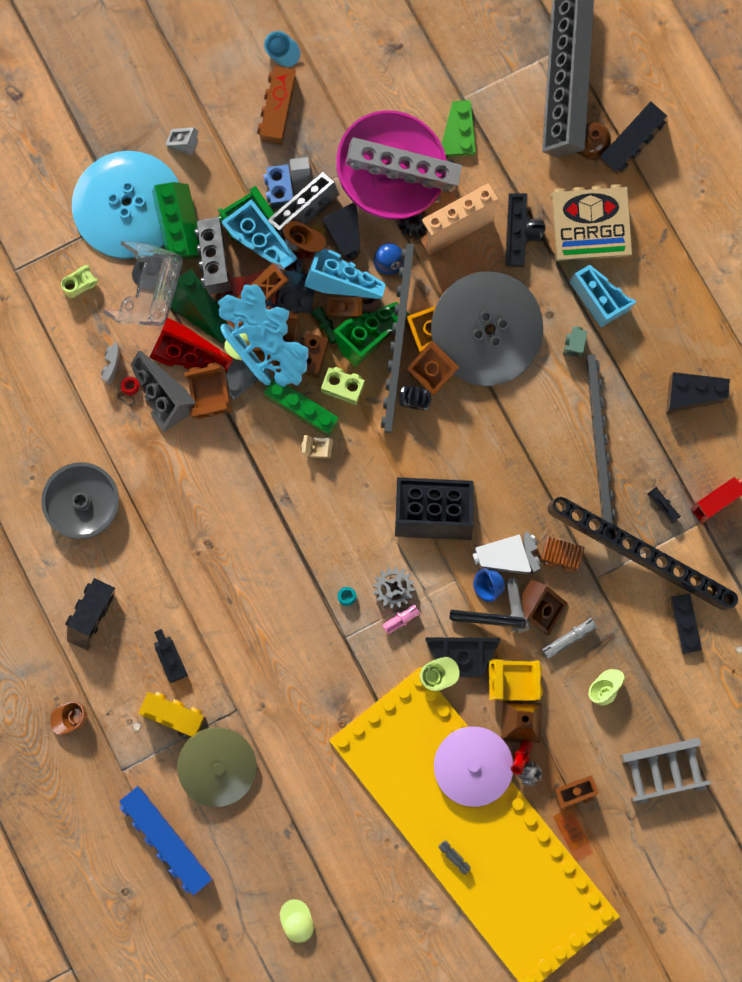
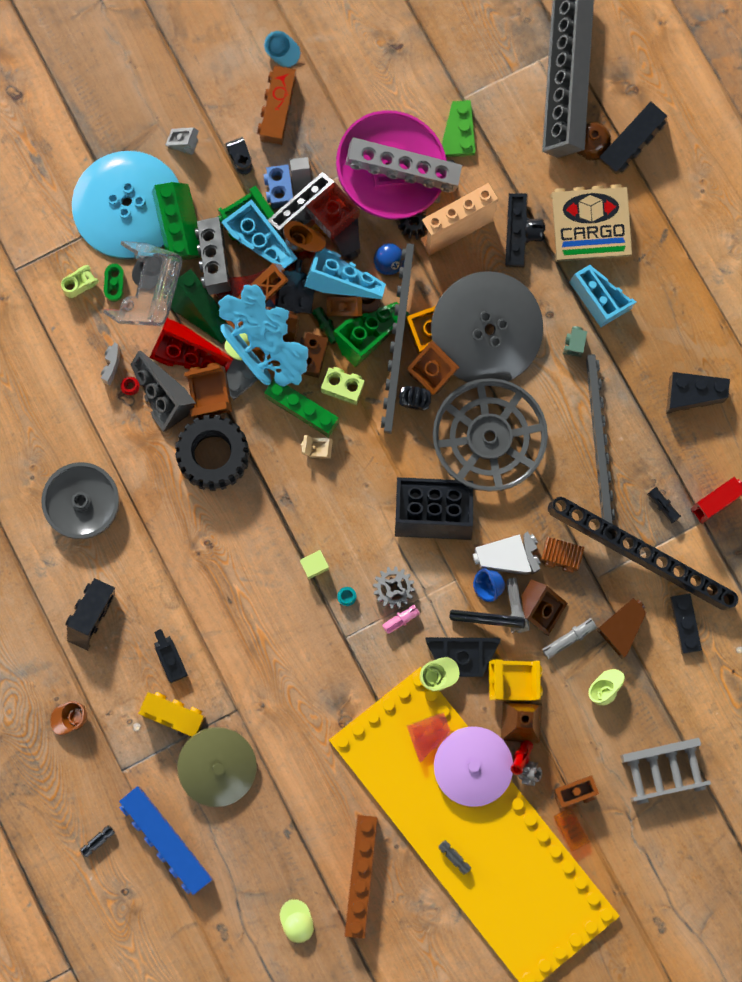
(97, 841): none -> black axle
(113, 283): none -> green plate
(201, 430): none -> black tyre
(239, 153): none -> black piece
(314, 564): none -> yellowish green panel
(333, 210): none -> clear red brick
(361, 876): none -> dark orange brick
(427, 734): none -> wing
(490, 423): none -> dark grey dish
(623, 626): none -> reddish brown slope

